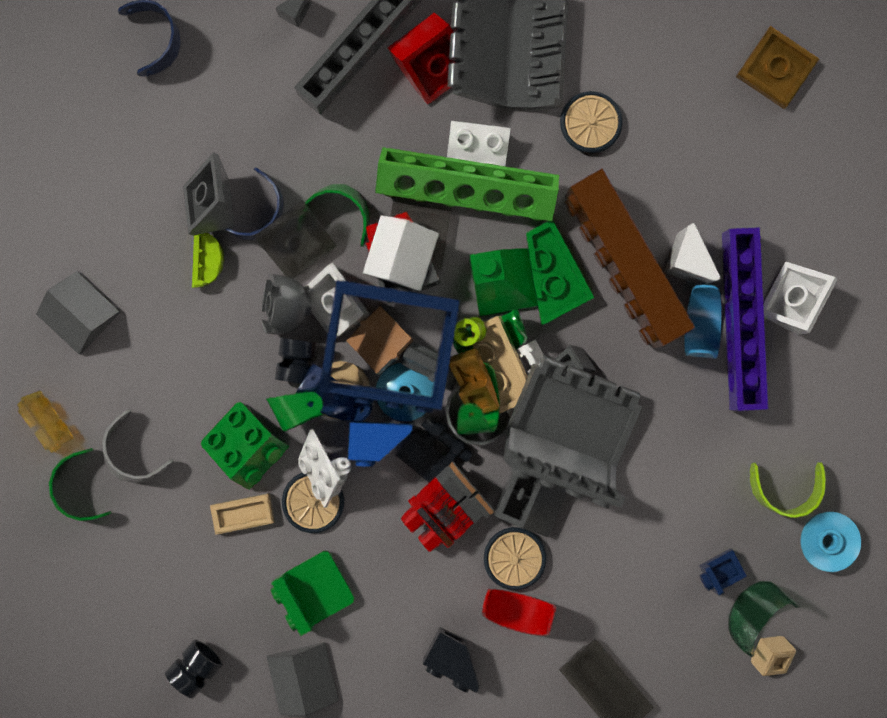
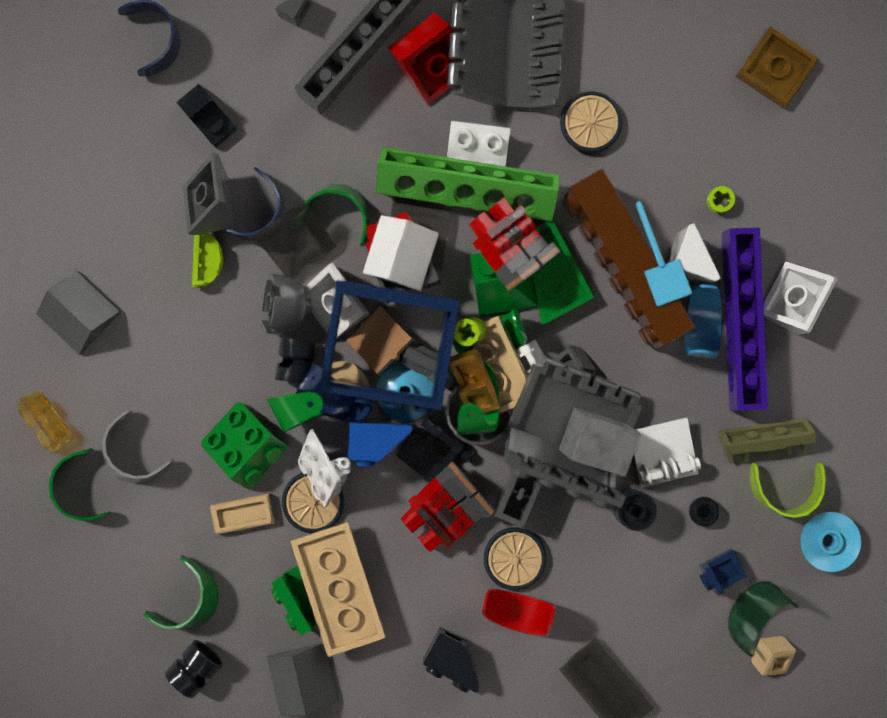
(206, 115): none -> black slope
(206, 606): none -> green piece
(338, 589): none -> tan plate
(512, 244): none -> hips
(599, 442): none -> flat silver piece
(637, 510): none -> black wheel
(665, 453): none -> white hinge
(668, 279): none -> medium azure piece
(710, 518): none -> black plate
(722, 190): none -> lime bush
(767, 438): none -> olive plate

